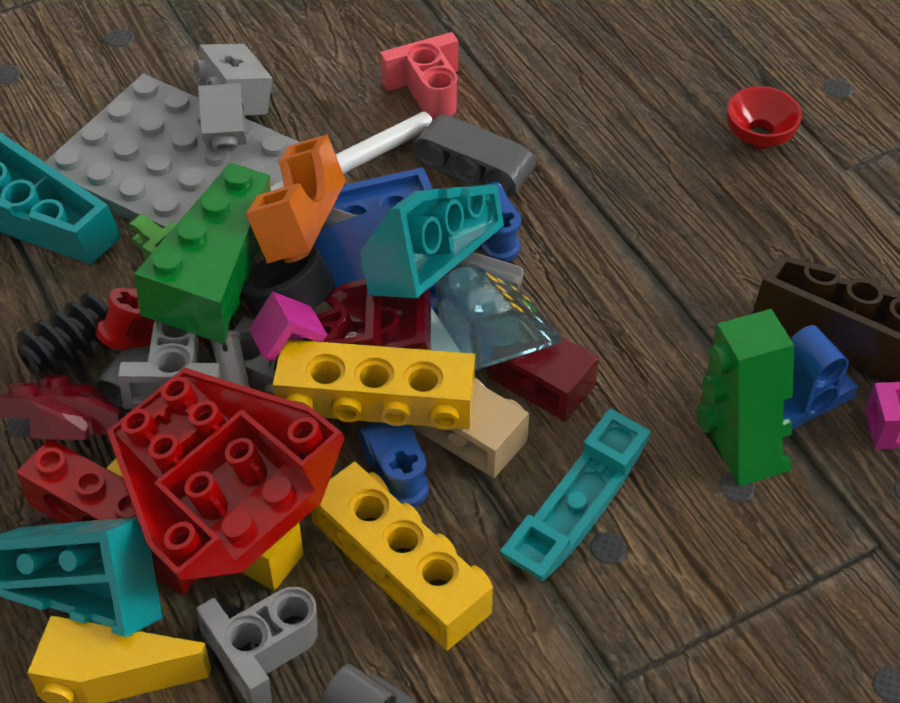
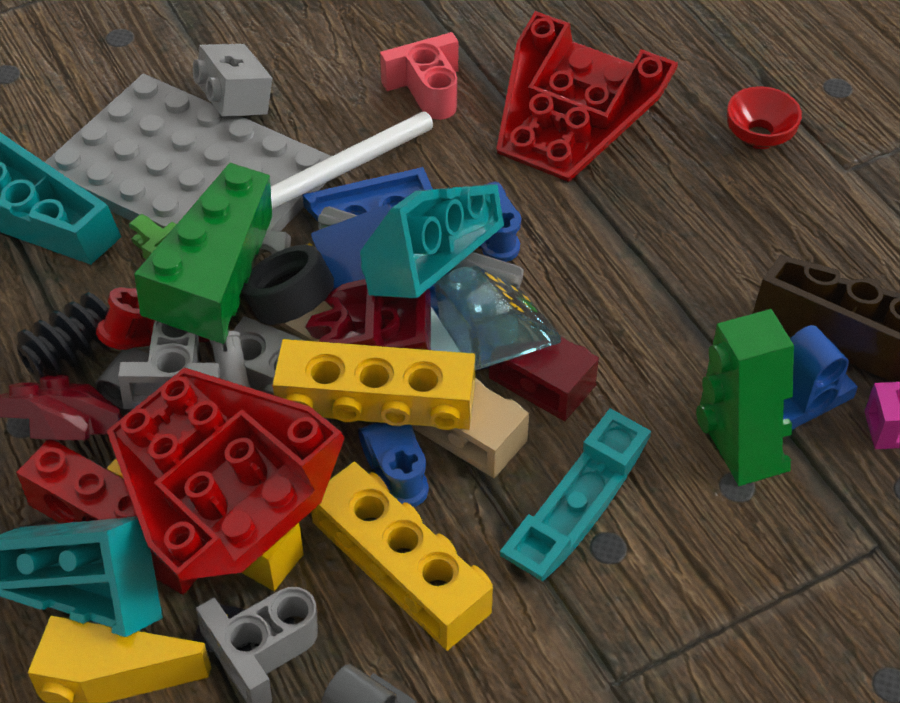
(222, 116): light grey brick -> none
(284, 320): dark pink panel -> none
(293, 216): orange arch -> none
(473, 154): dark grey beam -> none
(572, 99): none -> red wedge

